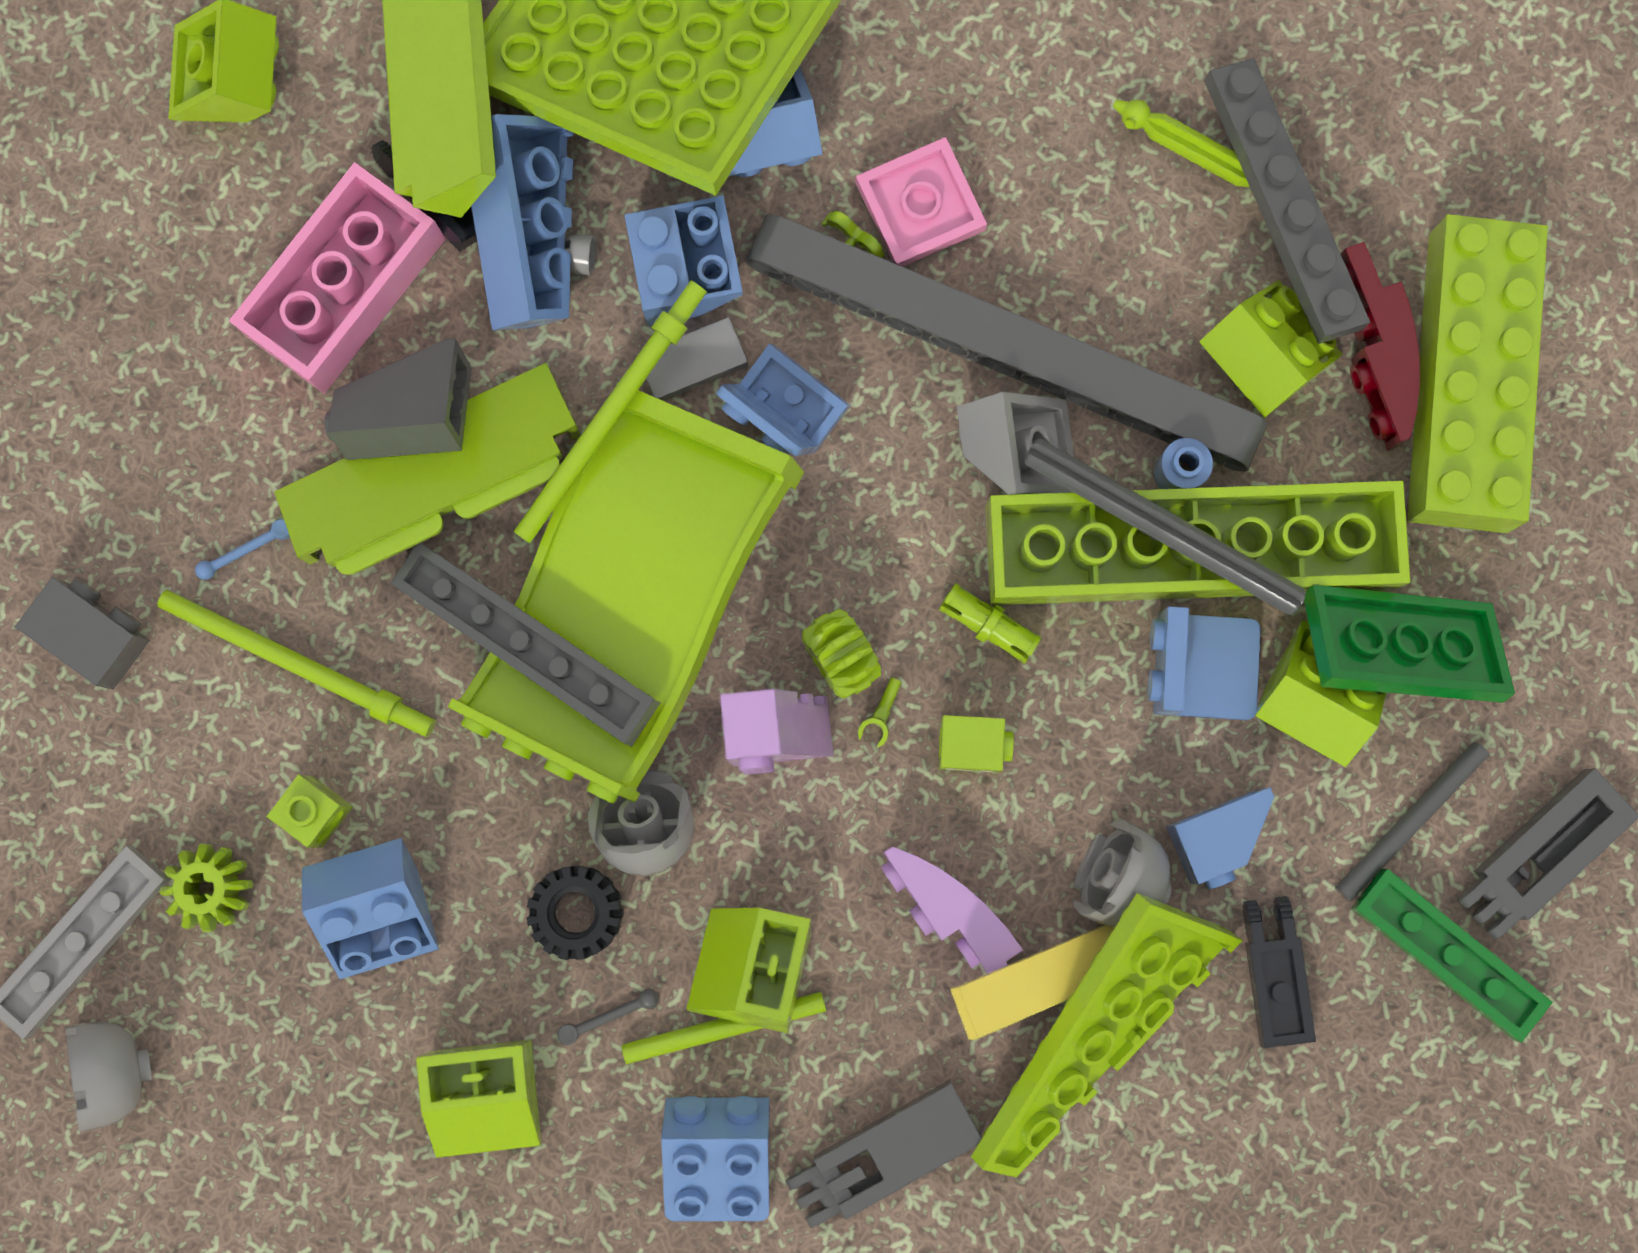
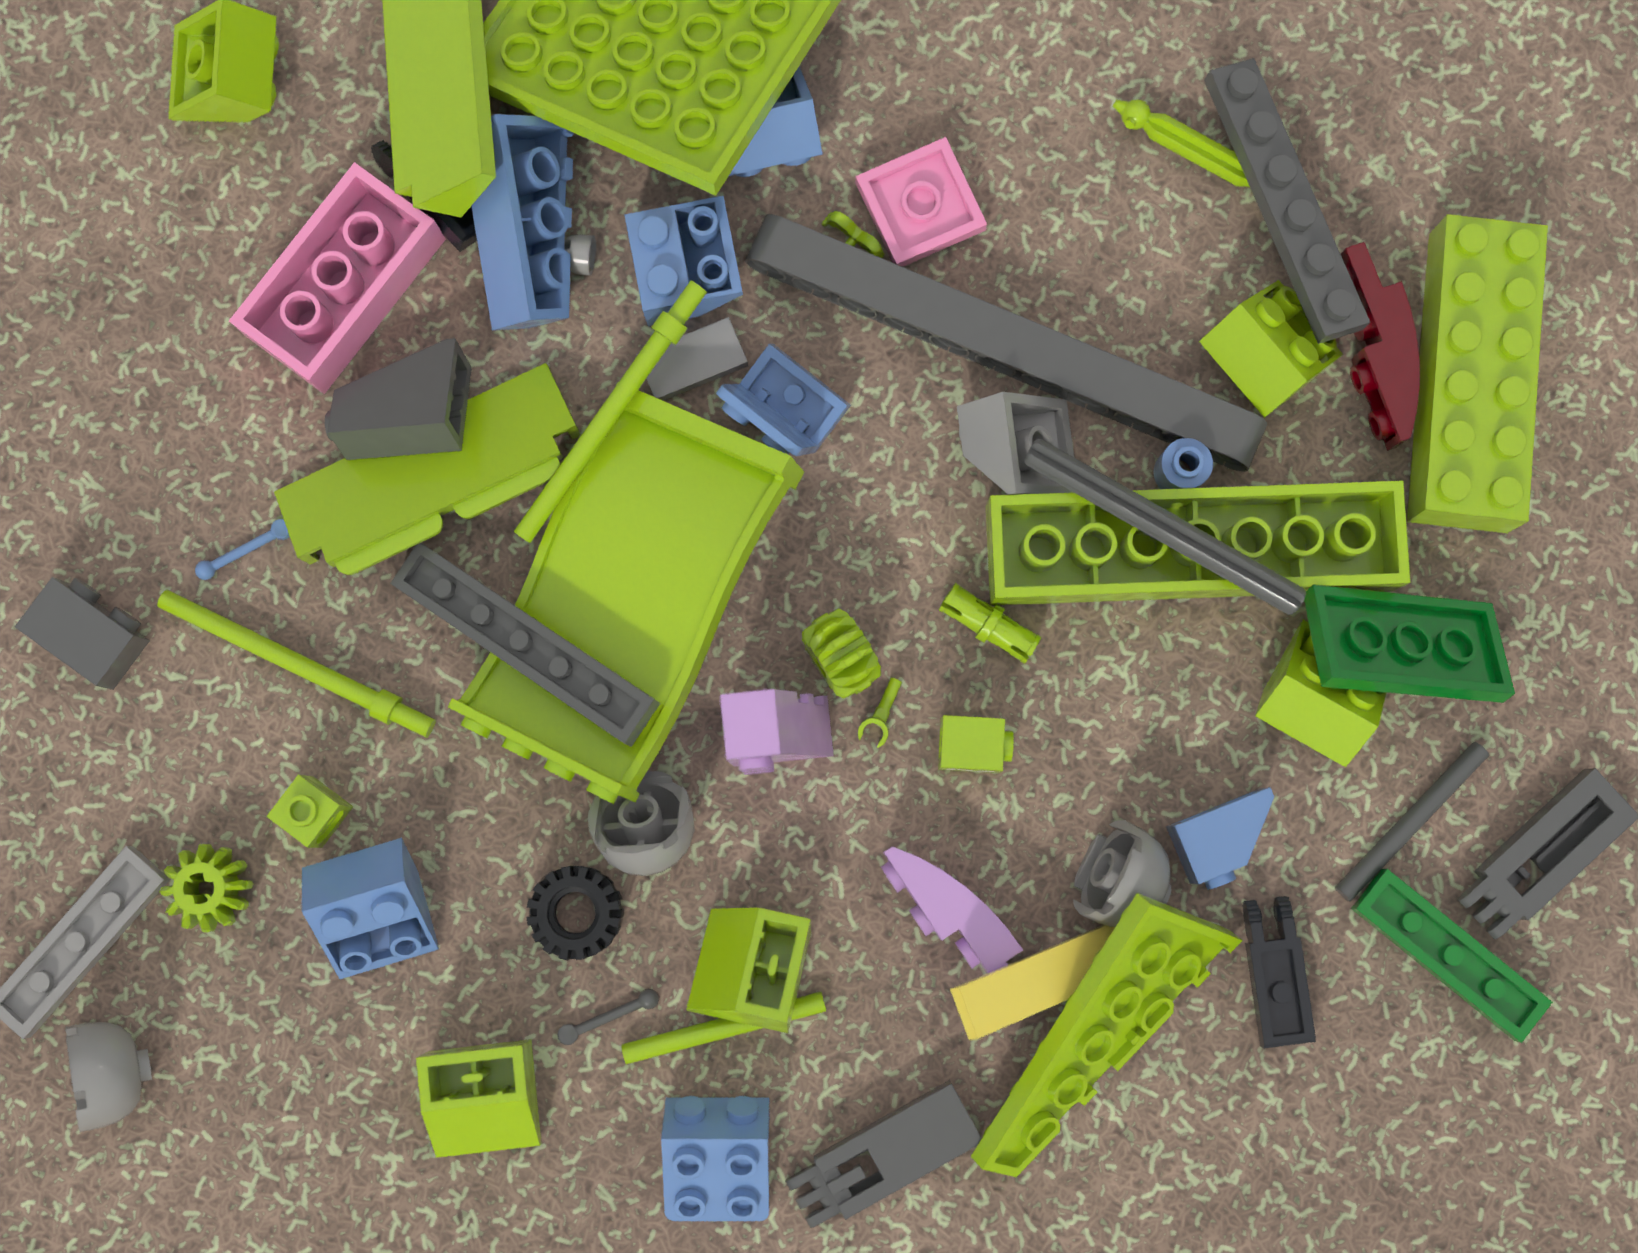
(1204, 665): medium blue bracket -> none

